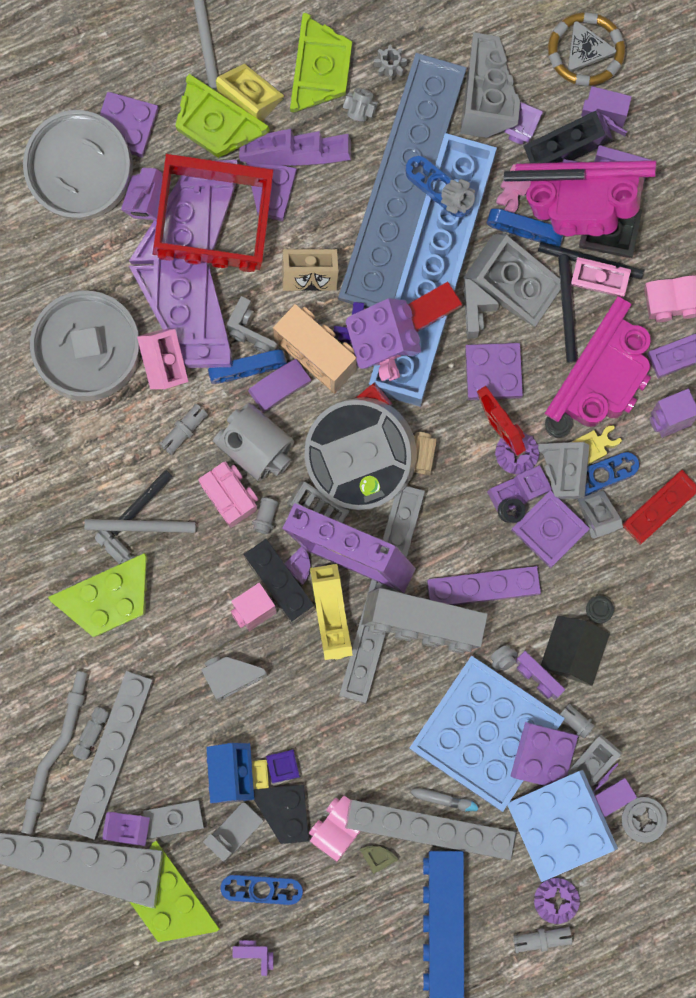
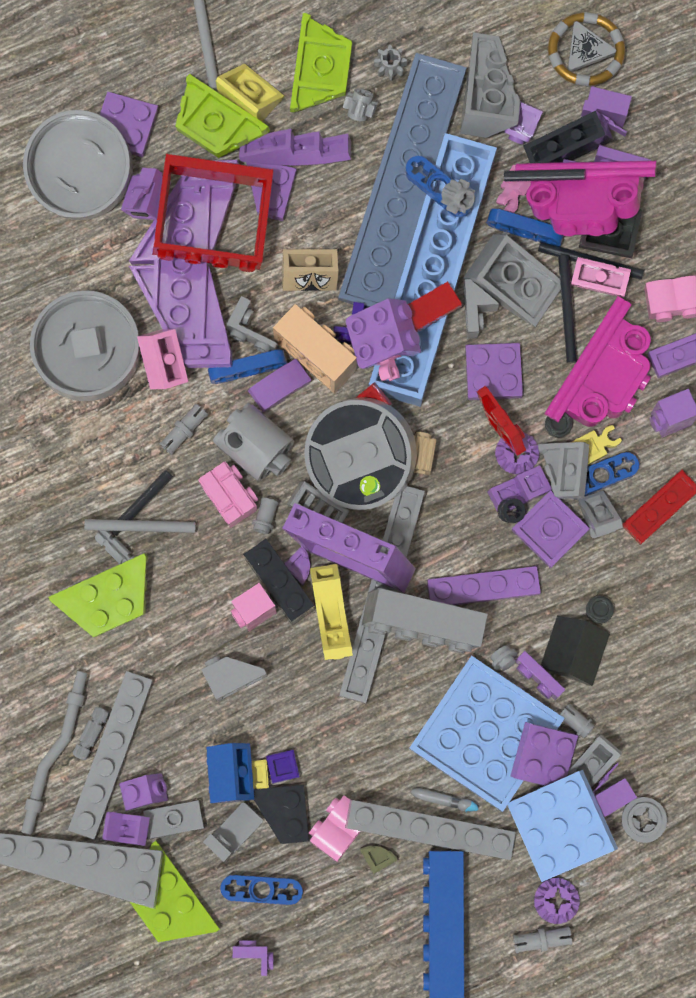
(143, 791): none -> medium lavender bracket

